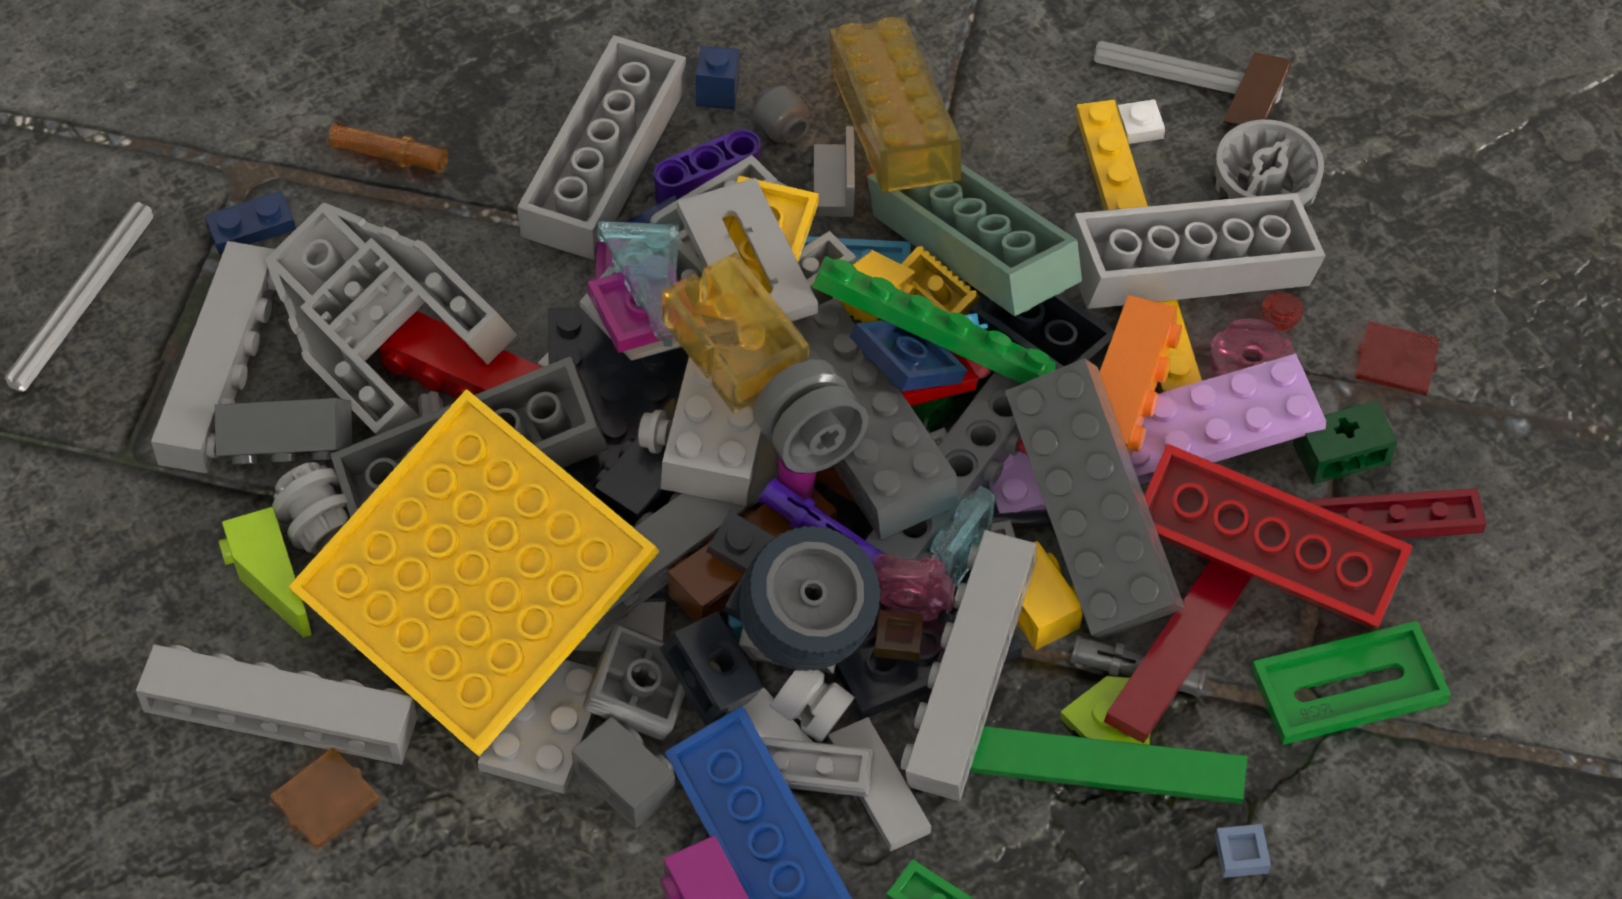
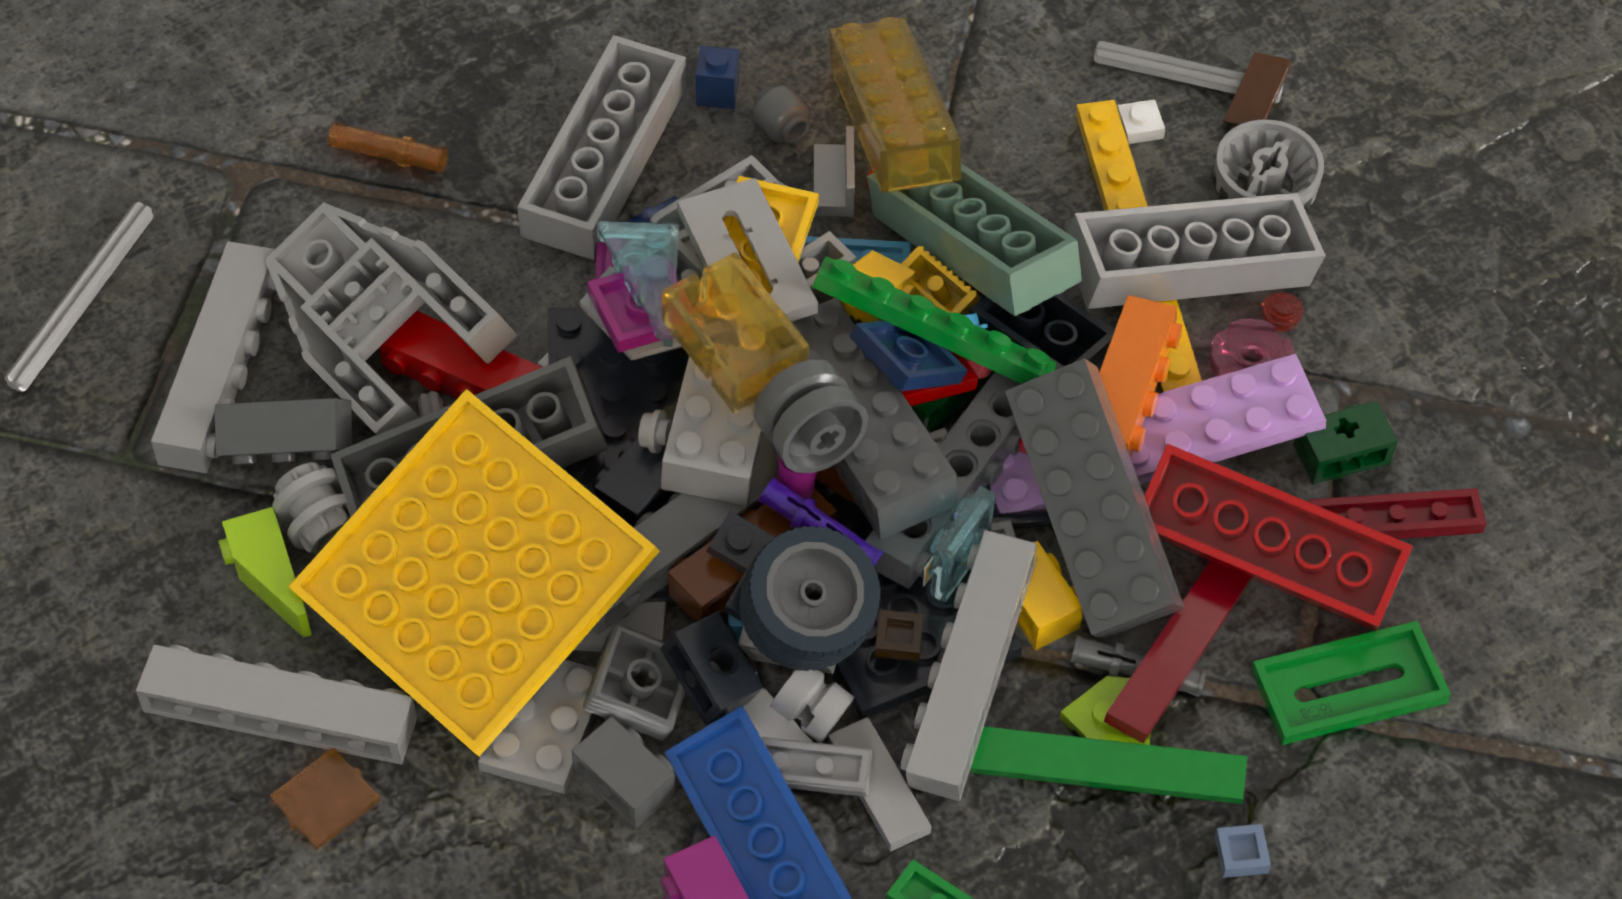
(250, 221): dark blue plate -> none
(698, 165): dark purple beam -> none
(914, 585): clear pink plate -> none
(1397, 358): clear red piece -> none

